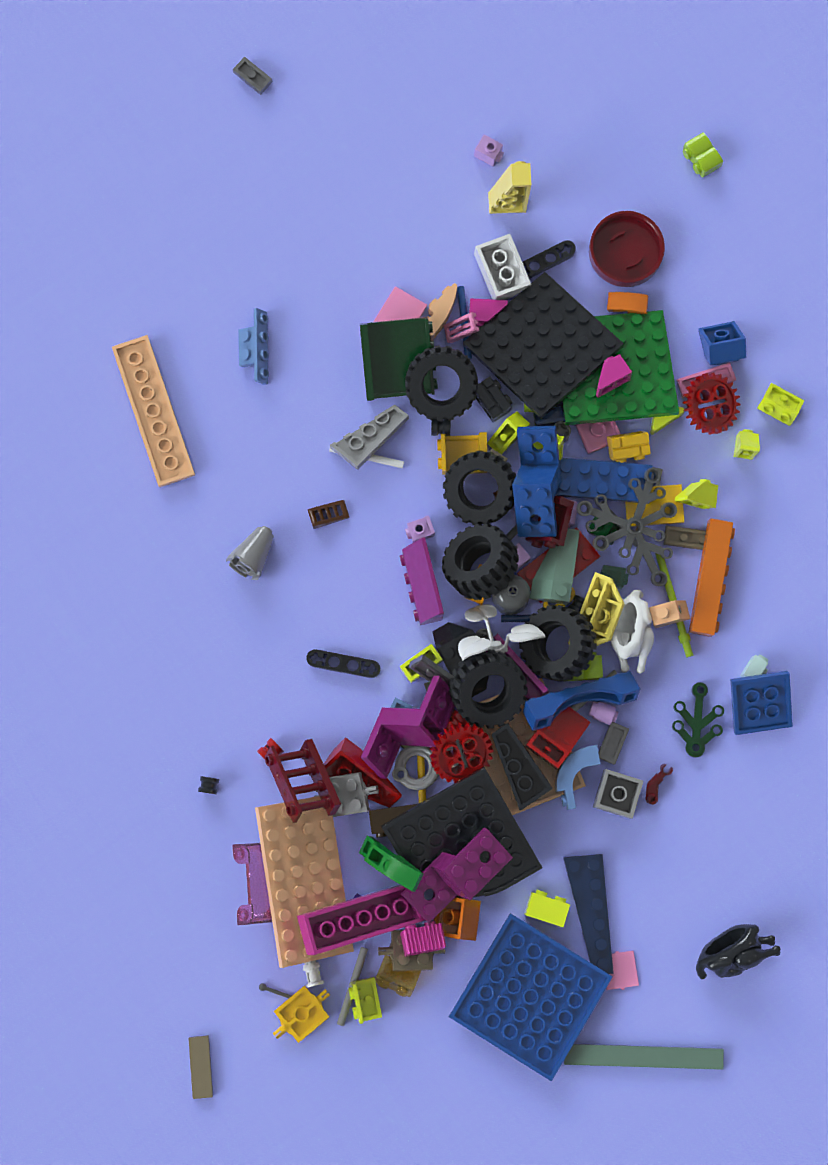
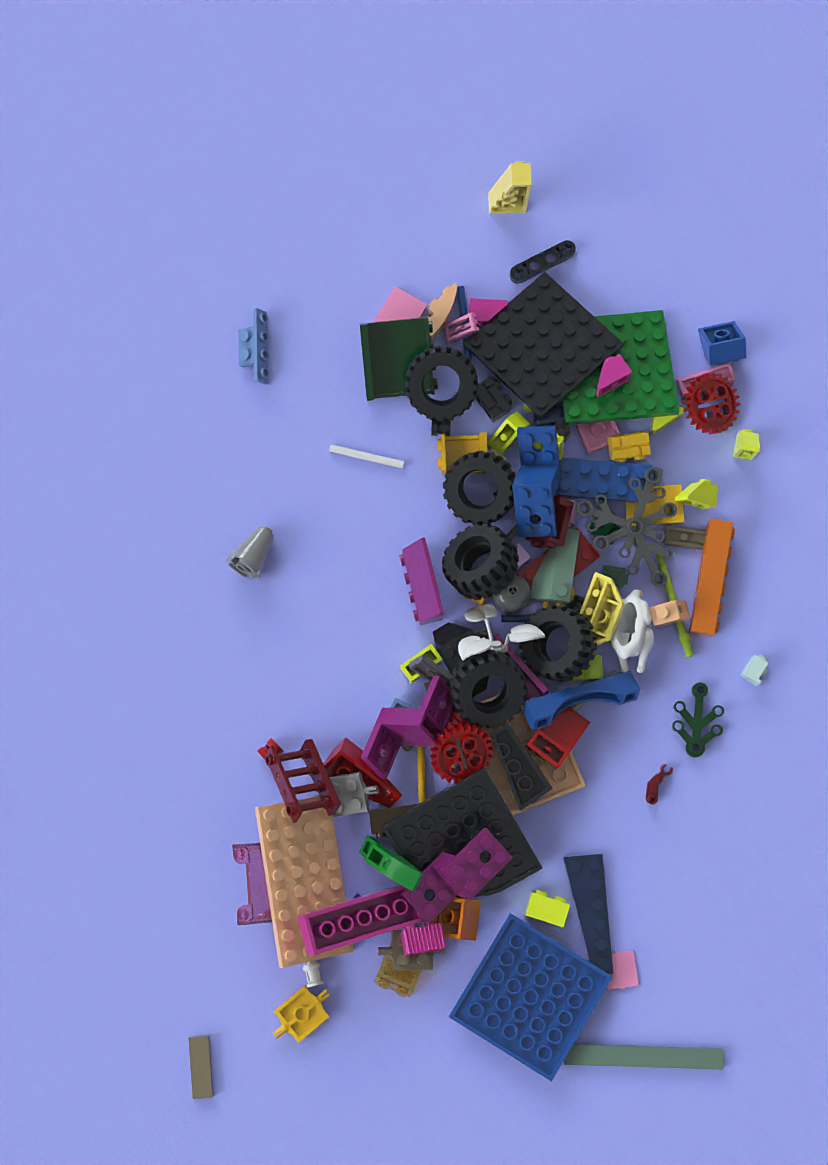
(153, 411): light nougat plate -> none
(208, 785): black wheel -> none
(252, 75): flat silver plate -> none
(263, 987): dark grey hinge -> none
(318, 509): reddish brown slope -> none
(344, 660): black beam -> none
(355, 976): light grey bar -> none
(364, 442): light grey wing -> none
(366, 1000): neon yellow bracket -> none
(408, 781): light grey piece -> none
(427, 531): lavender brick -> none
(489, 150): lavender brick -> none
(501, 267): white slope -> none
(569, 768): medium blue arch -> none
(603, 712): lavender brick -> none
(613, 743): flat silver tile -> none
(618, 794): light grey brick -> none
(626, 248): dark red brick -> none
(627, 302): orange slope -> none
(702, 155): lime brick -> none
(735, 951): black piece -> none
(761, 702): blue plate -> none
(780, 404): neon yellow bracket -> none

